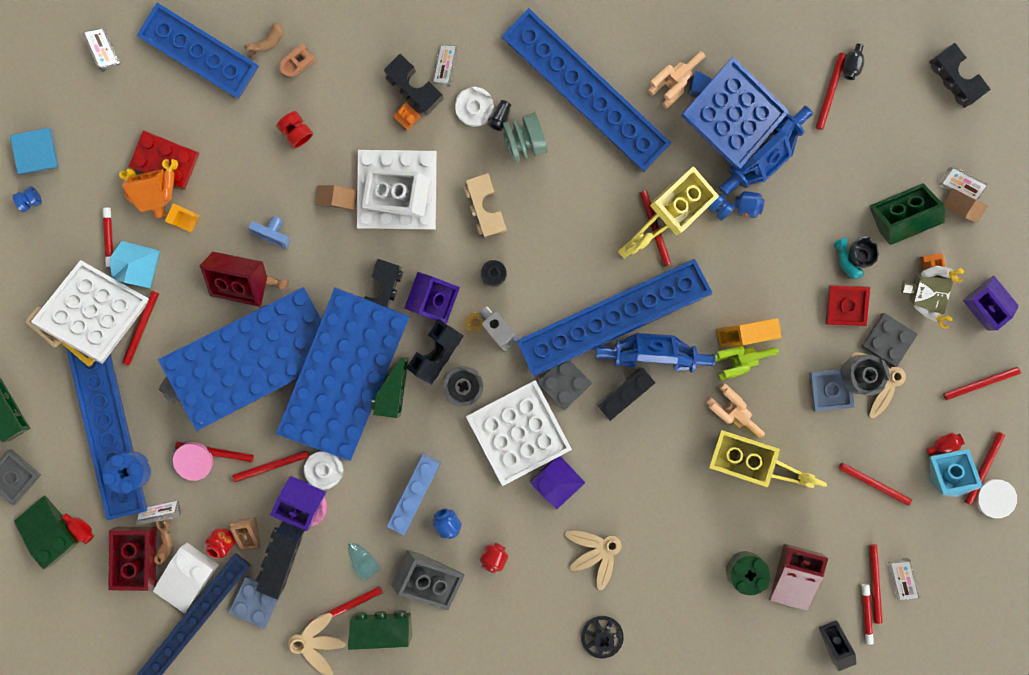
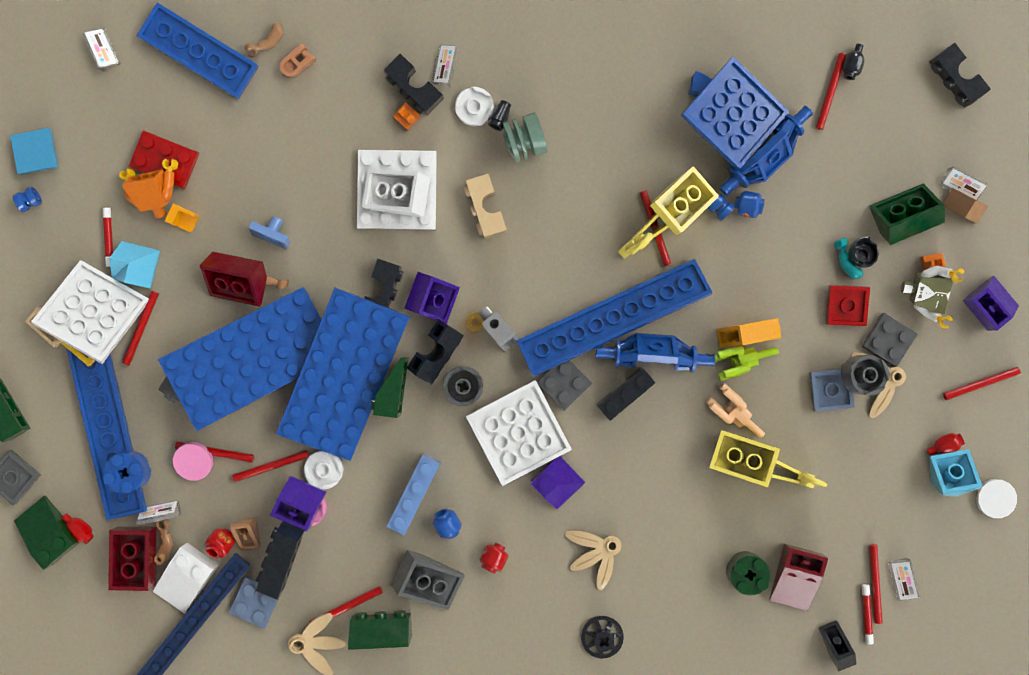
(296, 131): red wheel -> none
(336, 197): medium nougat slope -> none
(363, 561): clear light blue plate -> none
(494, 273): black wheel -> none
(586, 90): blue plate -> none
(675, 79): light nougat plant -> none
(875, 484): red piece -> none
(986, 465): red bar -> none

